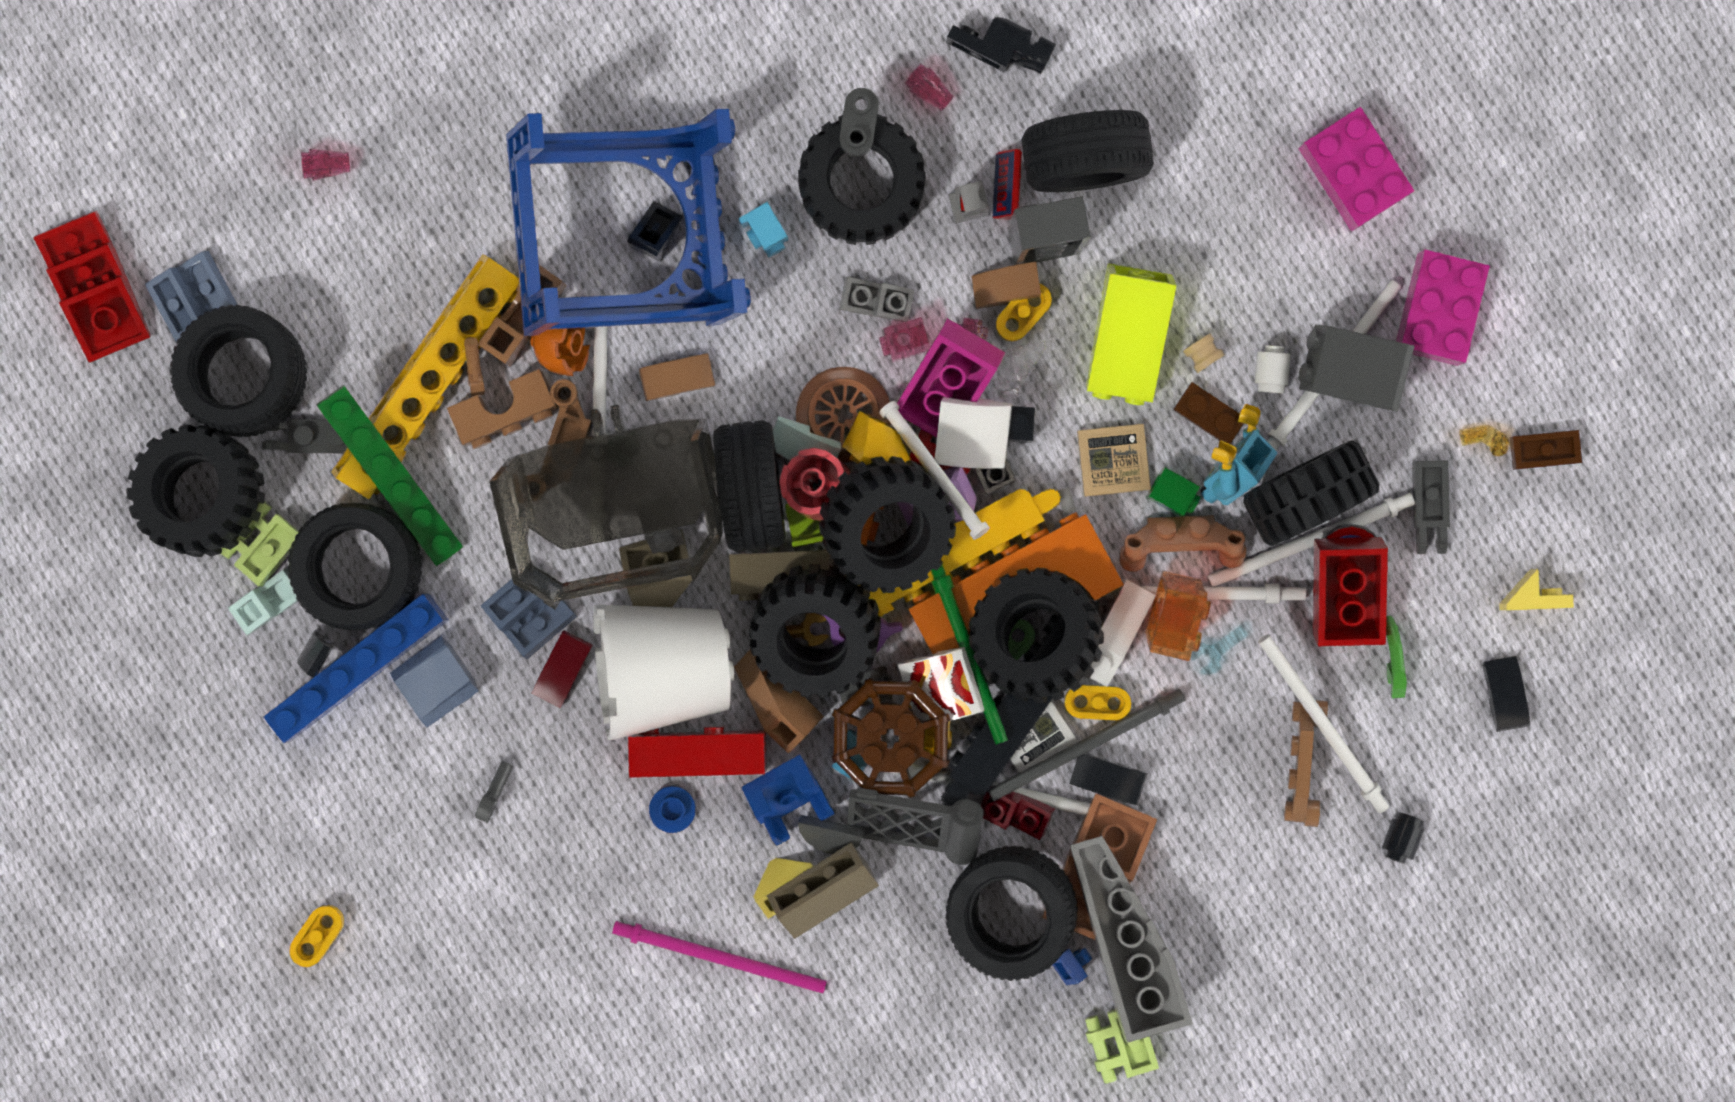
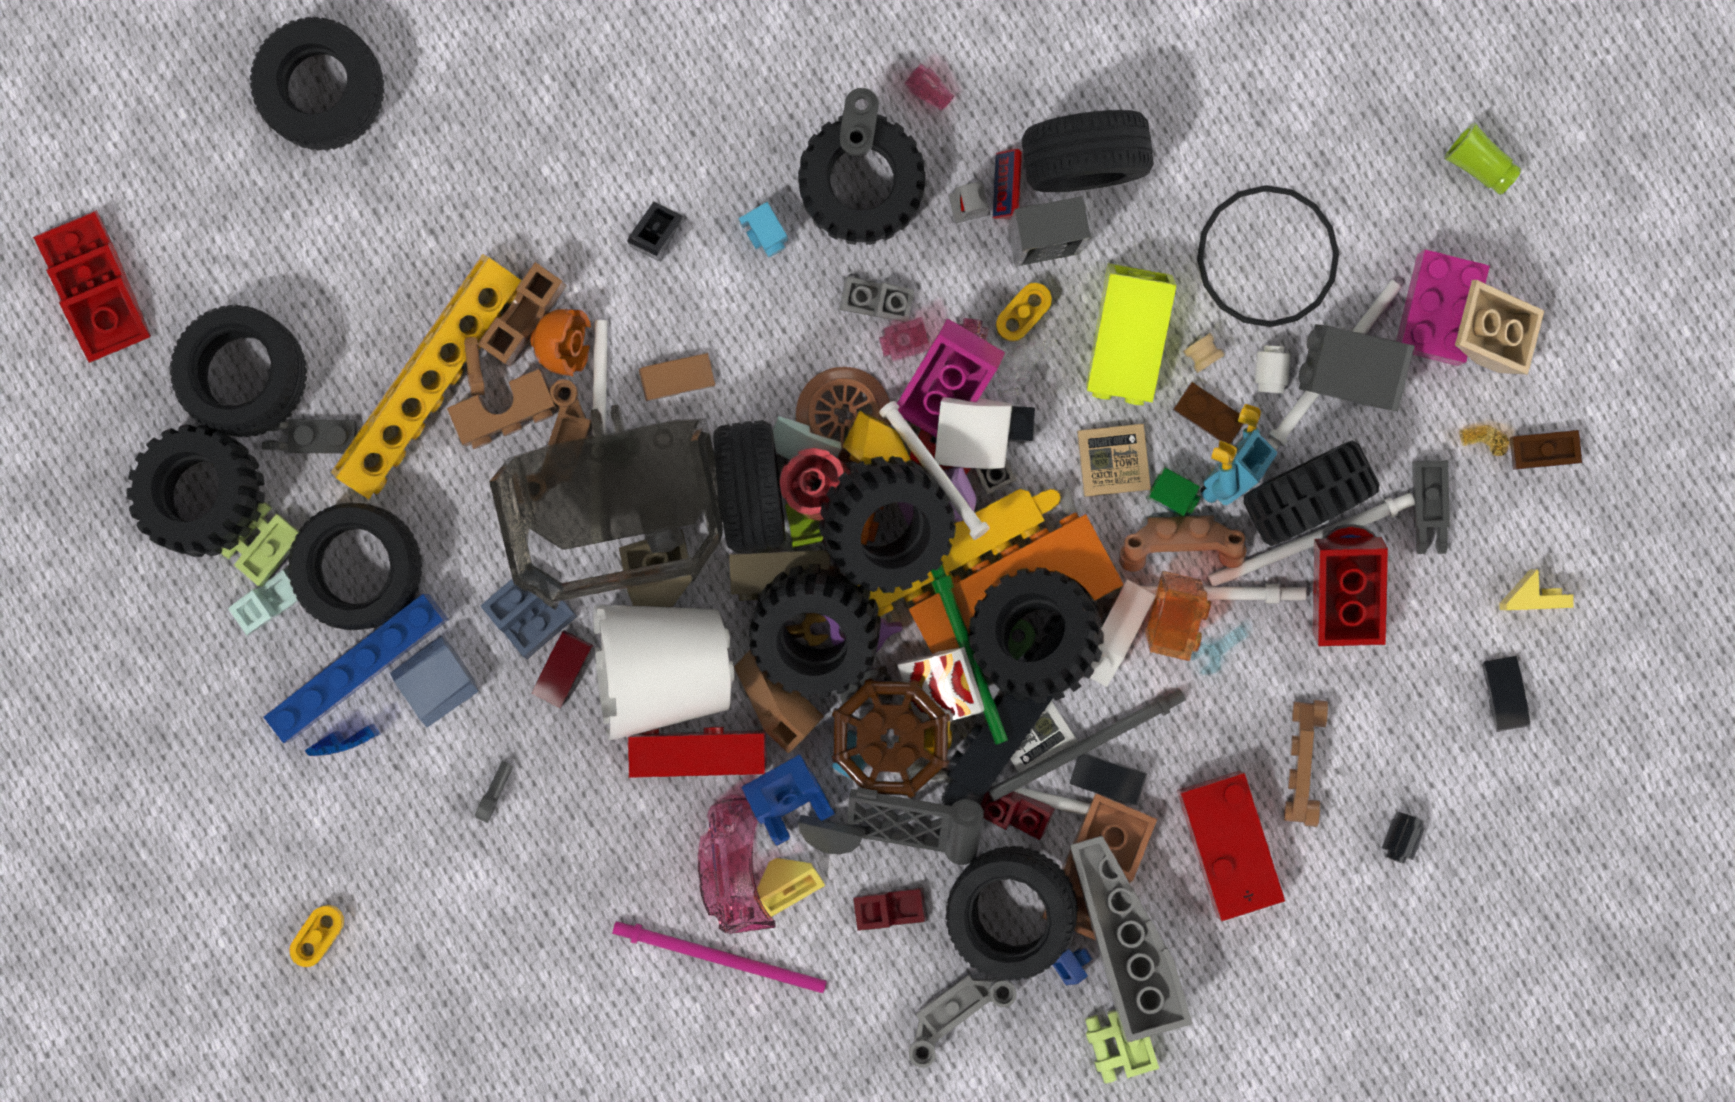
(189, 292): sand blue slope -> none
(281, 56): none -> black tyre
(314, 654): black slope -> none
(324, 163): clear pink cone -> none
(336, 743): none -> clear blue slope
(389, 475): green plate -> none
(672, 809): blue piece -> none
(696, 143): blue arch -> none
(727, 868): none -> clear pink windscreen
(822, 890): dark tan brick -> none
(890, 909): none -> dark red slope
(953, 1008): none -> light grey plate
(1002, 44): black plate -> none
(1006, 285): medium nougat slope -> none
(1097, 700): yellow plate -> none
(1228, 202): none -> black piece
(1230, 845): none -> red brick
(1356, 169): dark pink brick -> none
(1370, 790): white bar -> none
(1396, 668): bright green piece -> none
(1483, 159): none -> lime plant
(1498, 330): none -> tan slope

